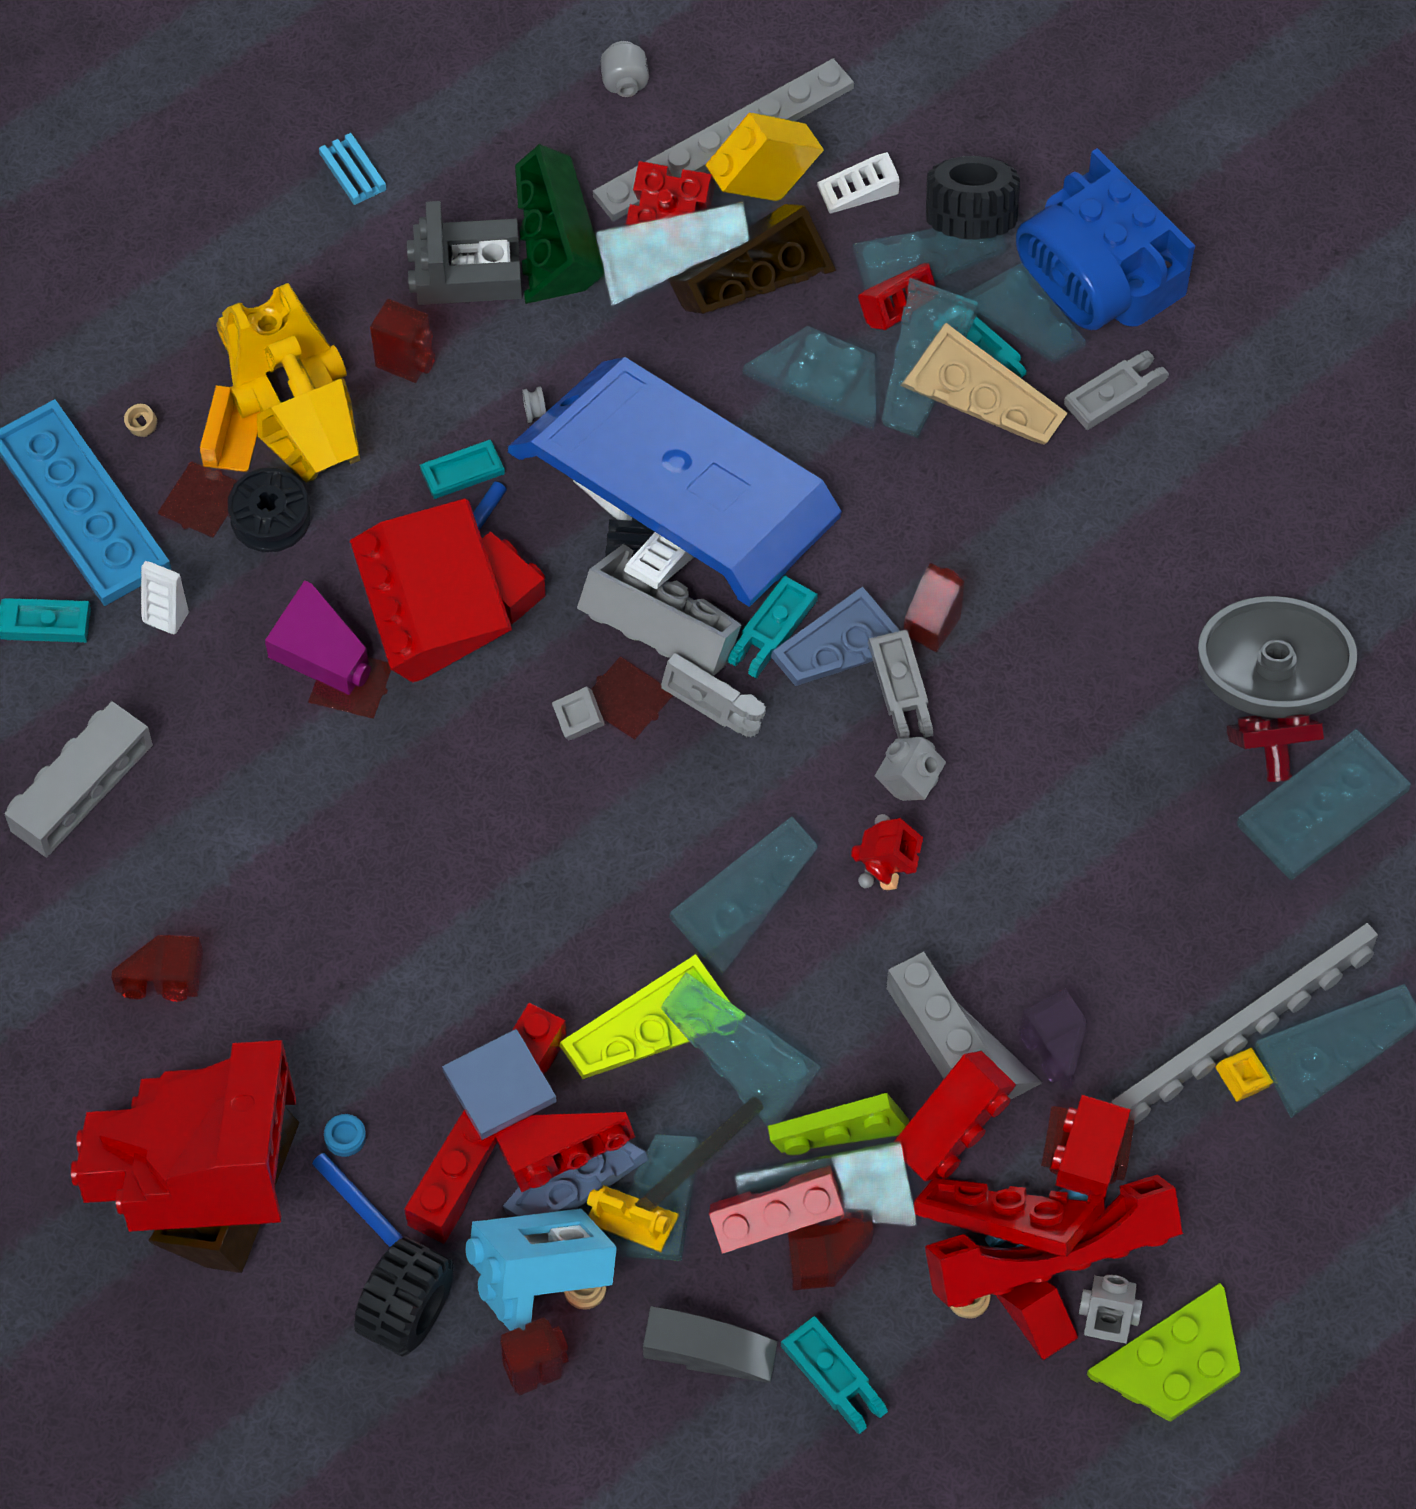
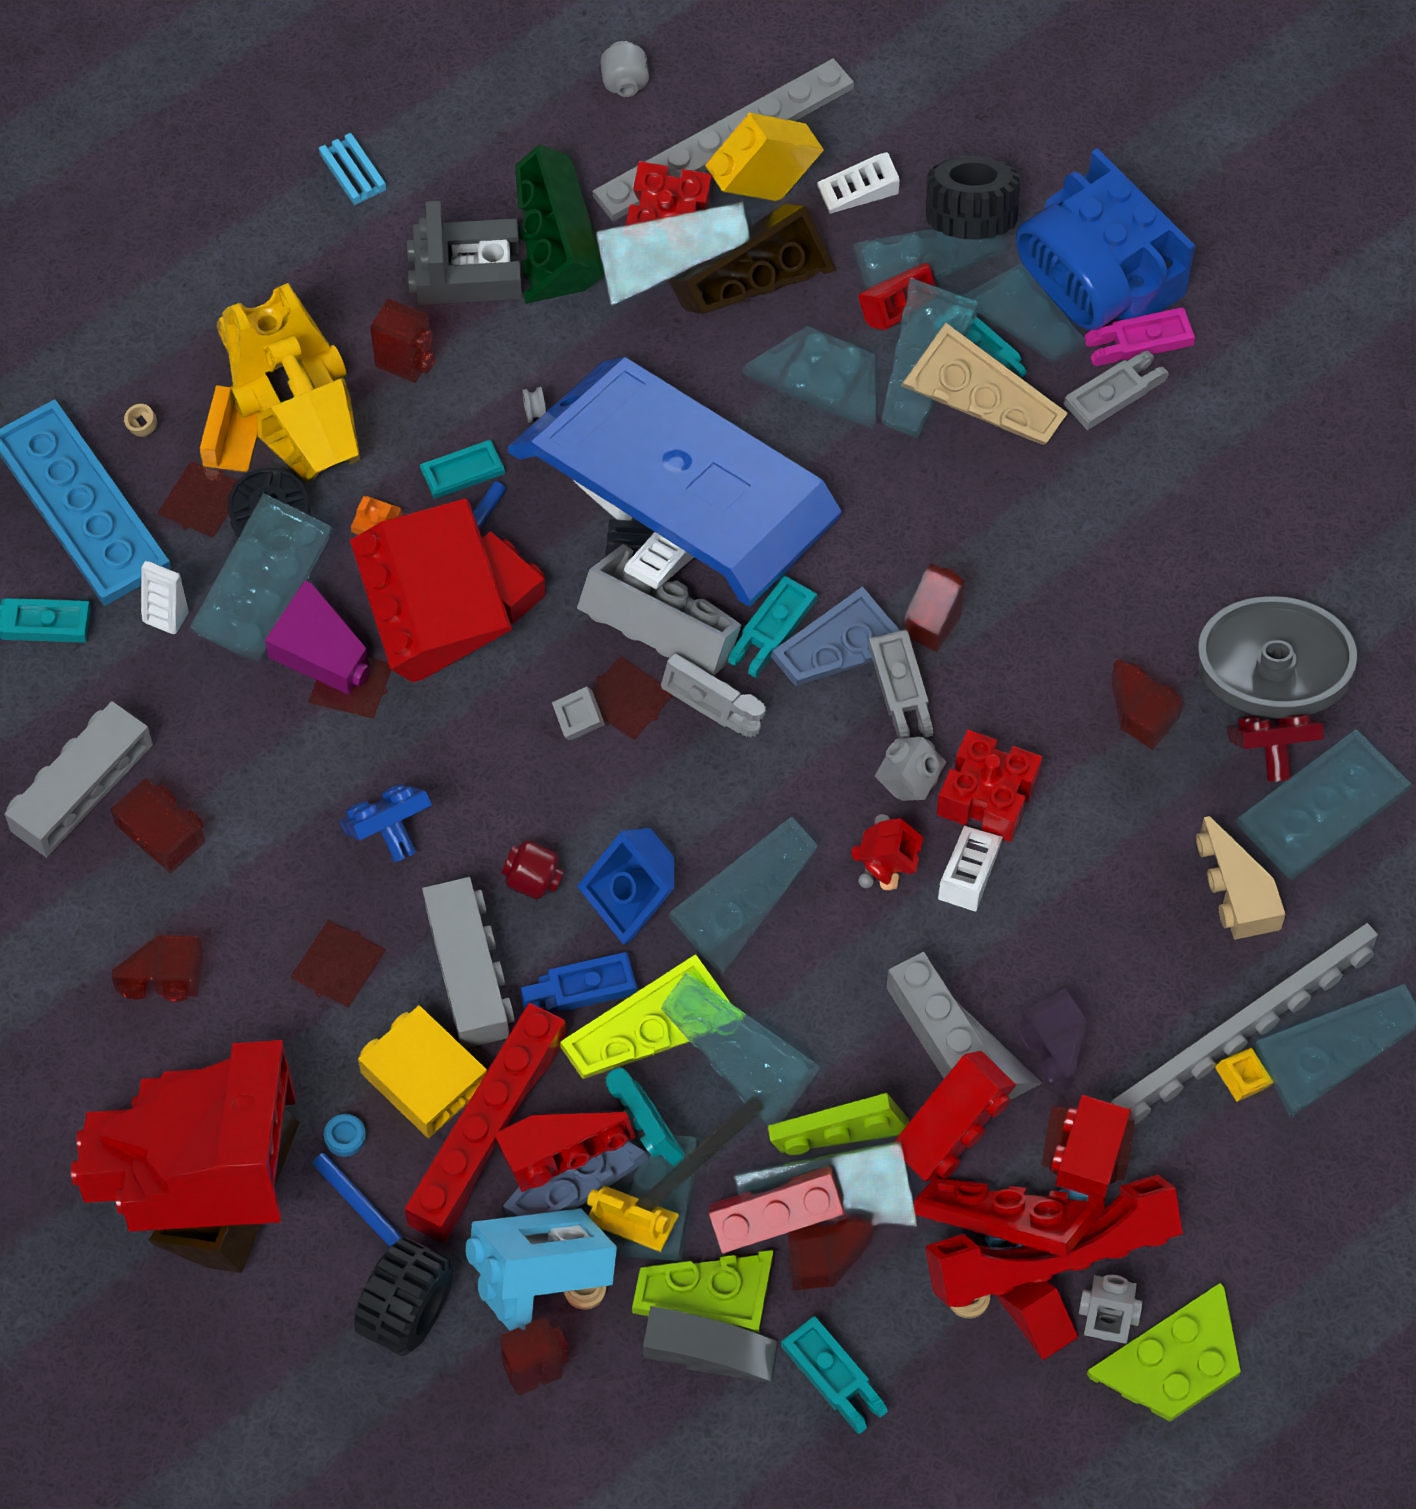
(158, 824): none -> clear red brick
(261, 577): none -> clear light blue plate
(338, 963): none -> clear red piece
(372, 512): none -> orange tile
(387, 818): none -> blue plate
(421, 1070): none -> yellow brick
(466, 962): none -> light grey brick
(499, 1084): sand blue tile -> none
(532, 869): none -> dark red head
(582, 984): none -> blue hinge
(630, 881): none -> blue slope
(644, 1116): none -> teal hinge
(720, 1290): none -> lime wing
(964, 890): none -> white slope
(989, 785): none -> red brick
(1143, 705): none -> clear red slope
(1150, 332): none -> dark pink hinge
(1251, 894): none -> tan slope

